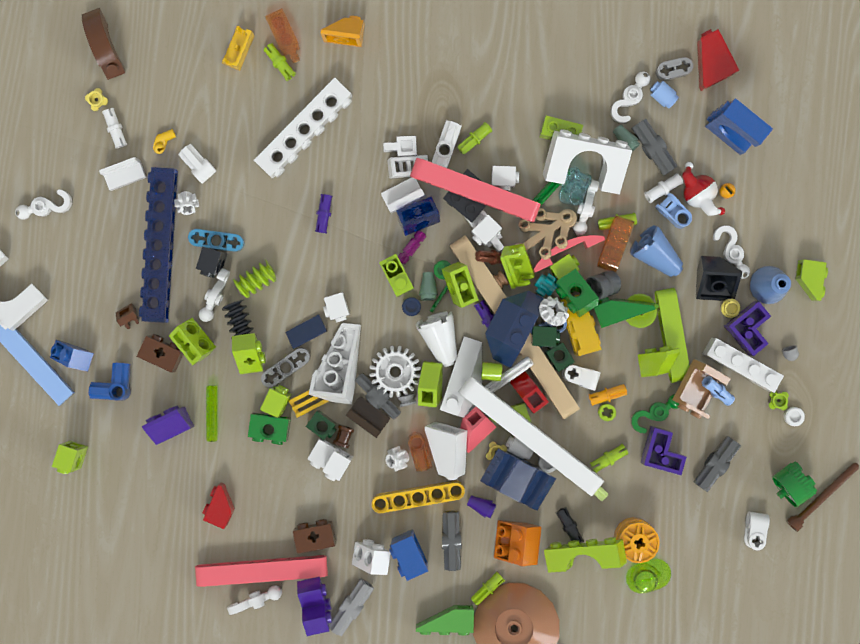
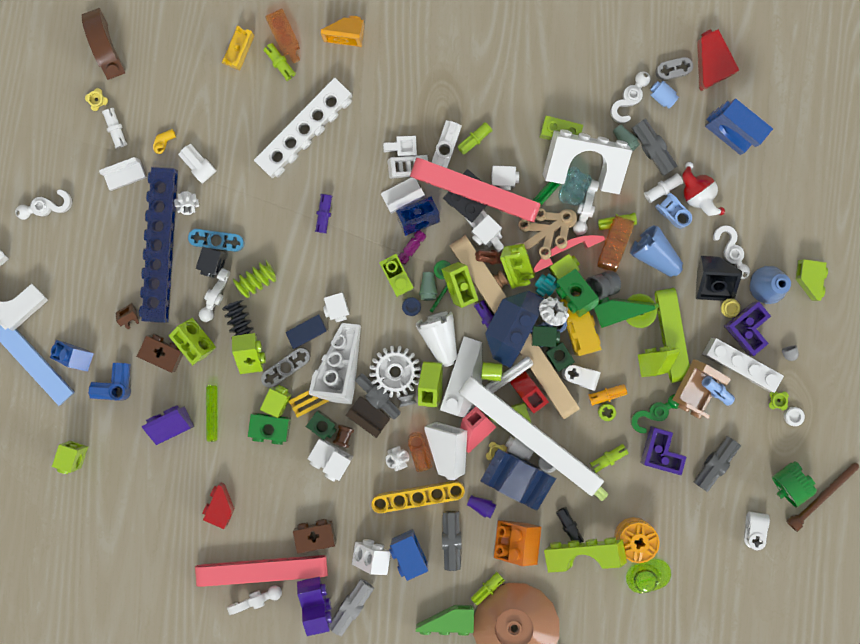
(724, 193): light orange hinge -> none

